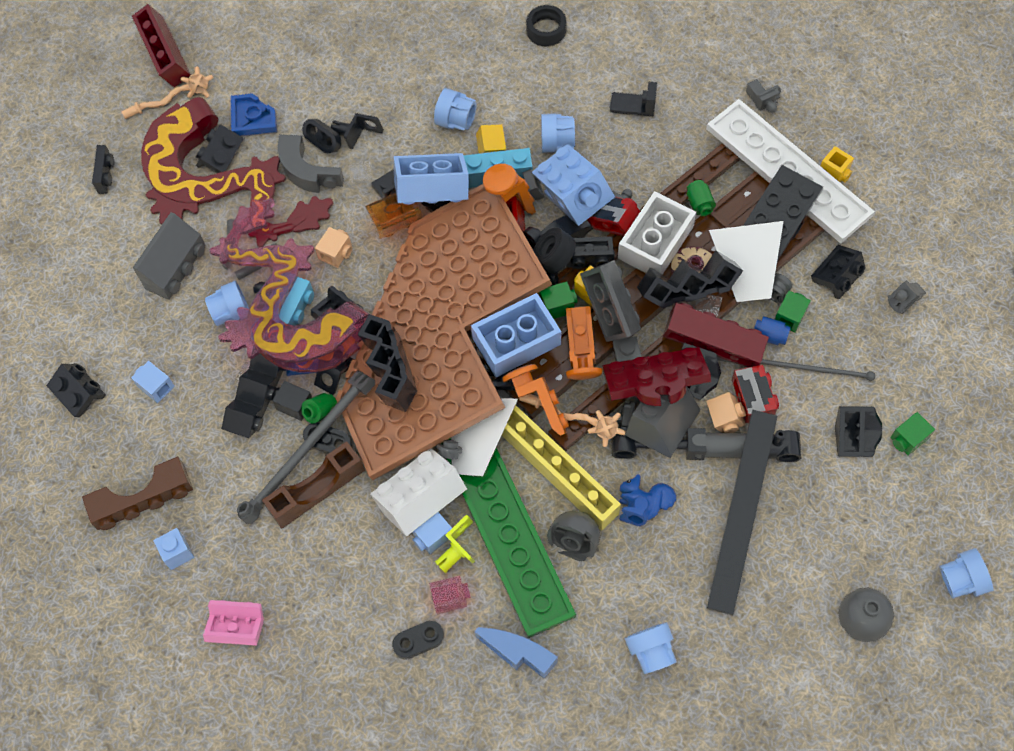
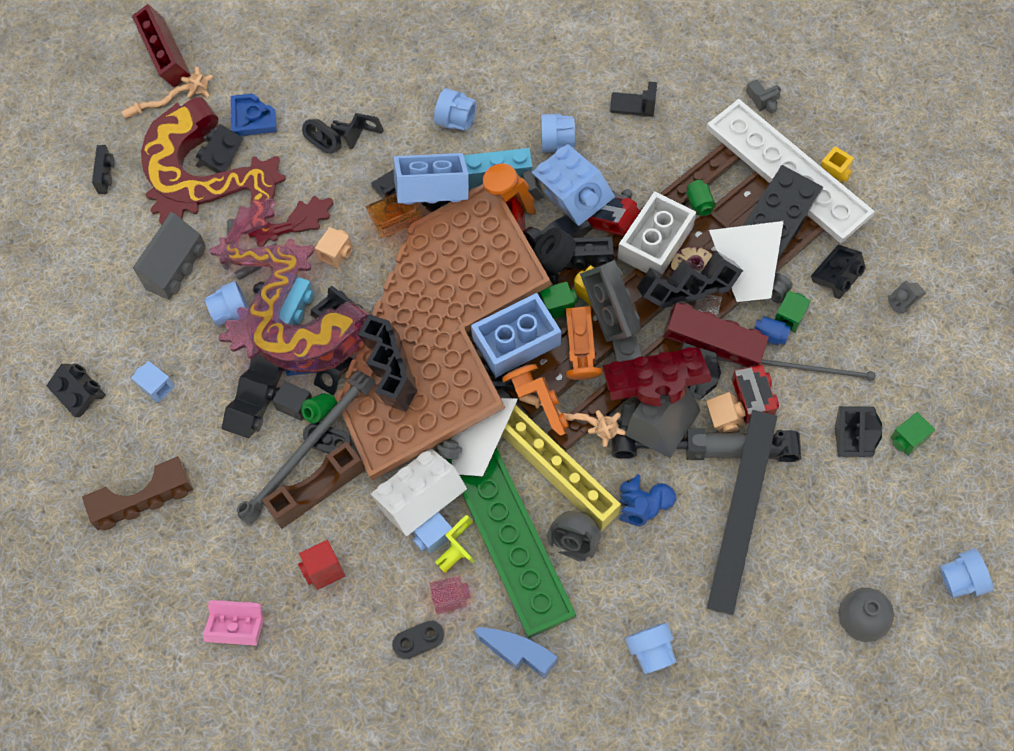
(173, 548): light blue brick -> none
(301, 173): dark grey arch -> none
(320, 565): none -> red brick
(490, 138): yellow brick -> none
(546, 38): black tyre -> none

